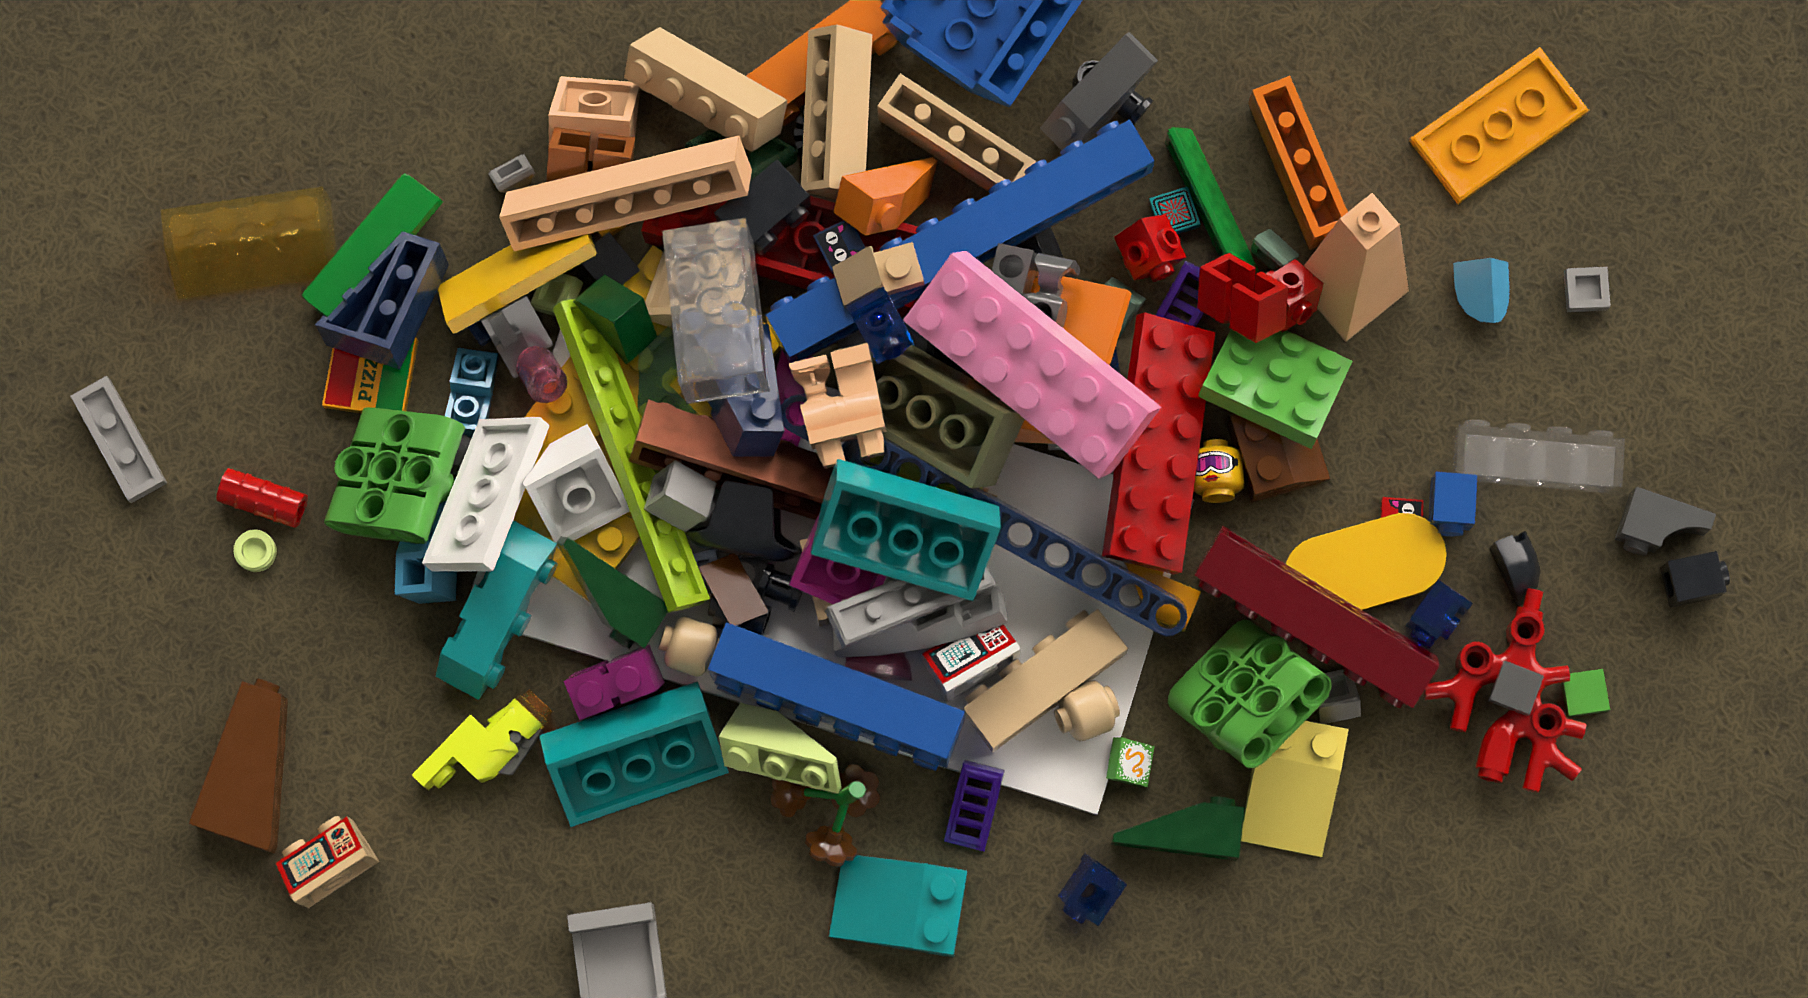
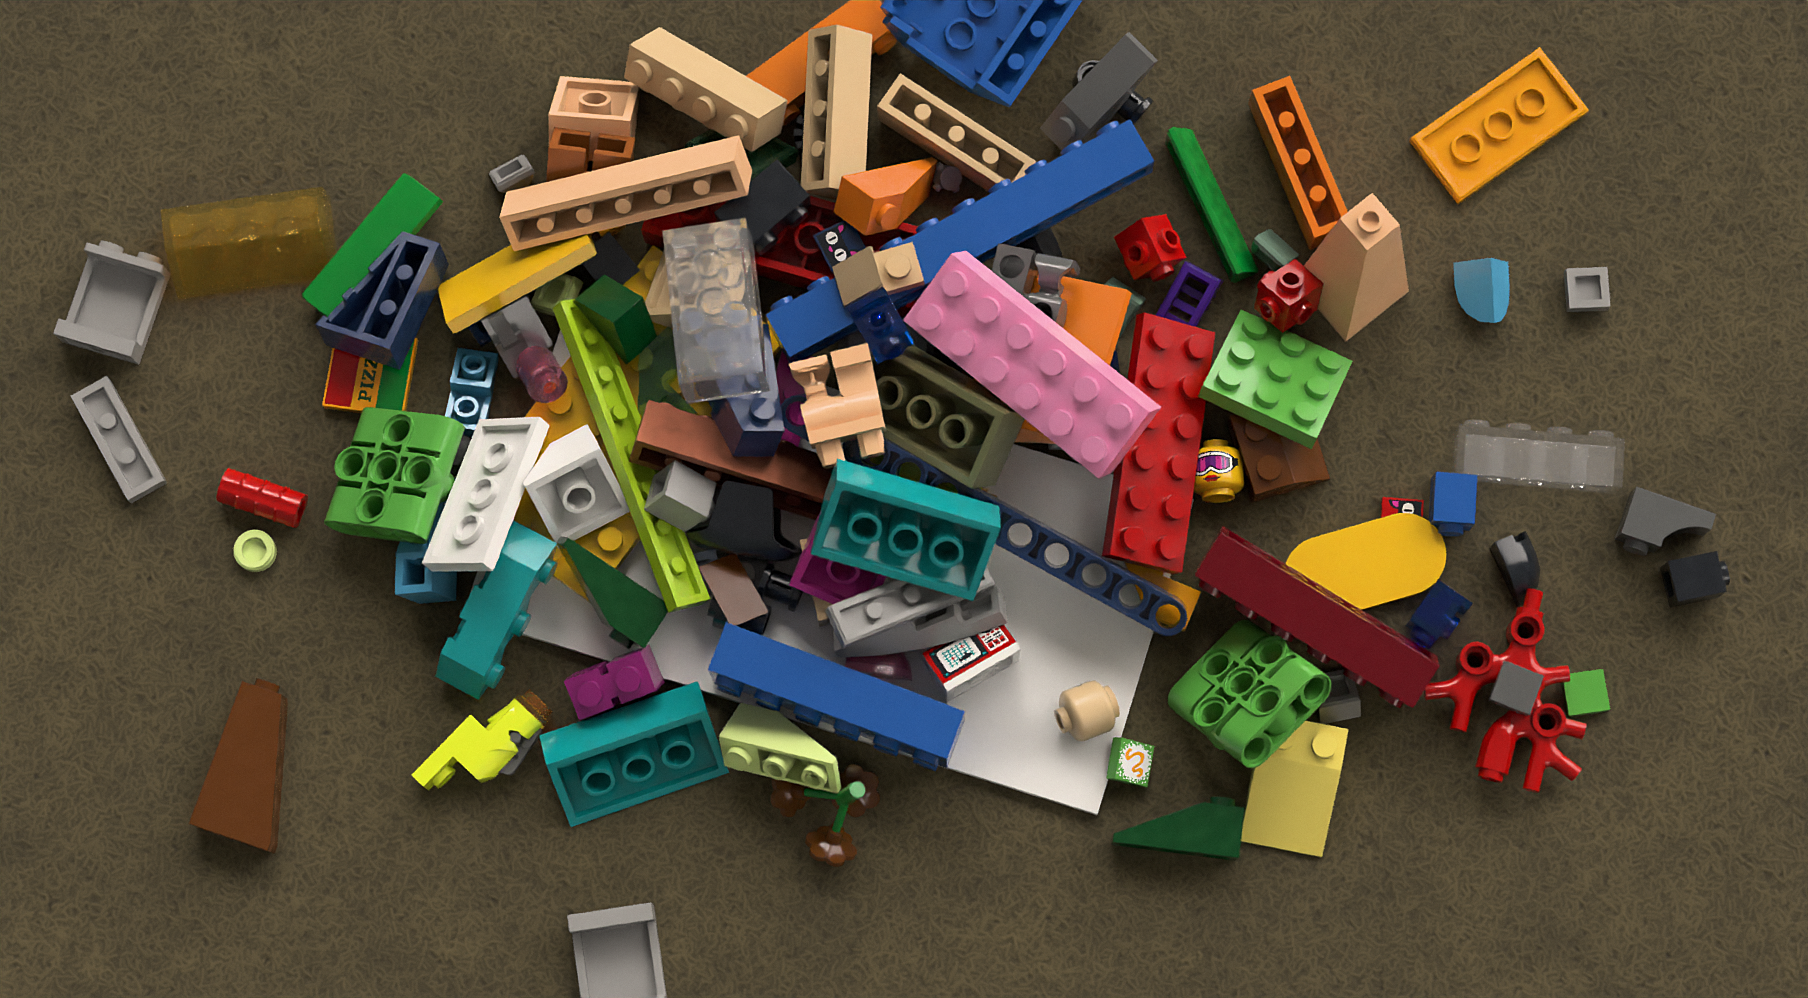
(115, 302): none -> light grey panel
(326, 861): tan slope -> none
(689, 645): tan head -> none
(899, 904): teal slope -> none
(947, 178): none -> light grey piece
(983, 773): dark purple slope -> none
(1043, 680): tan brick -> none
(1106, 891): clear blue brick -> none
(1178, 208): tile -> none
(1229, 297): red piece -> none

